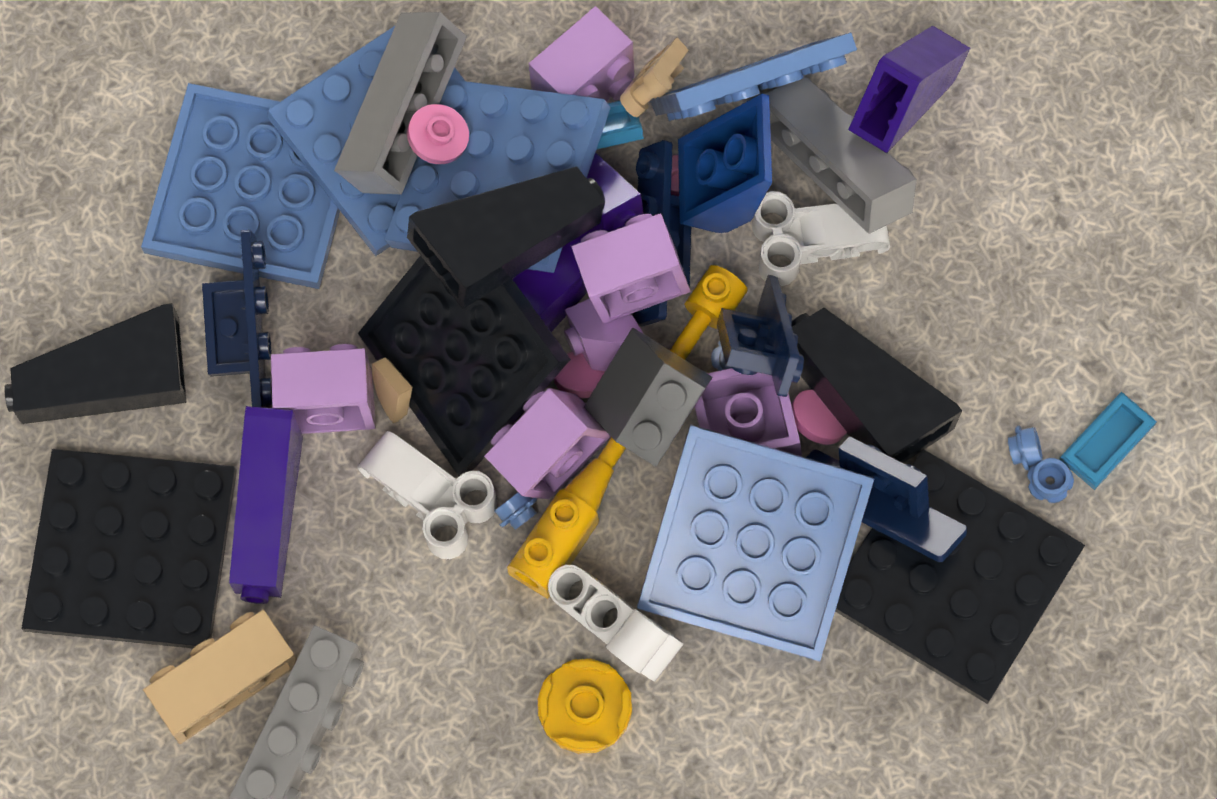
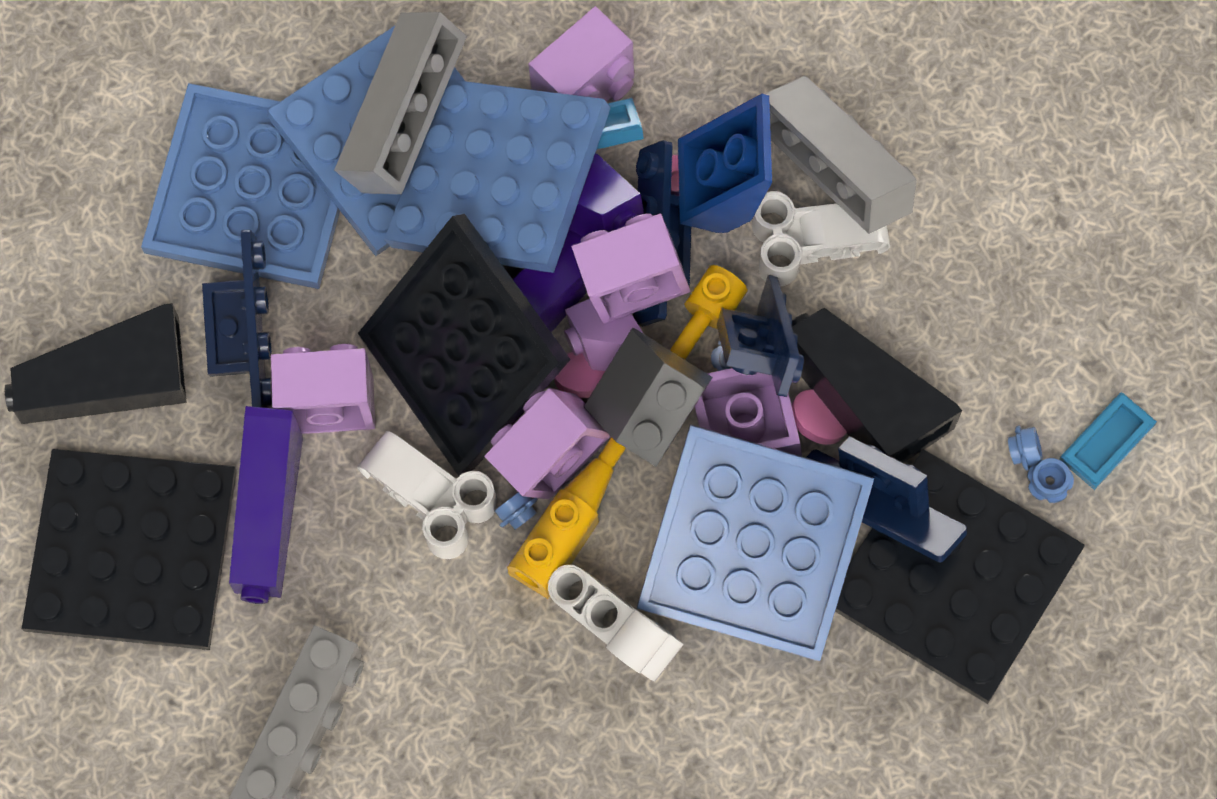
(220, 675): tan brick -> none
(391, 389): tan tile -> none
(438, 134): bright pink piece -> none
(504, 231): black slope -> none
(590, 719): yellow tile -> none
(654, 78): tan plate -> none
(749, 79): medium blue plate -> none
(907, 86): dark purple slope -> none

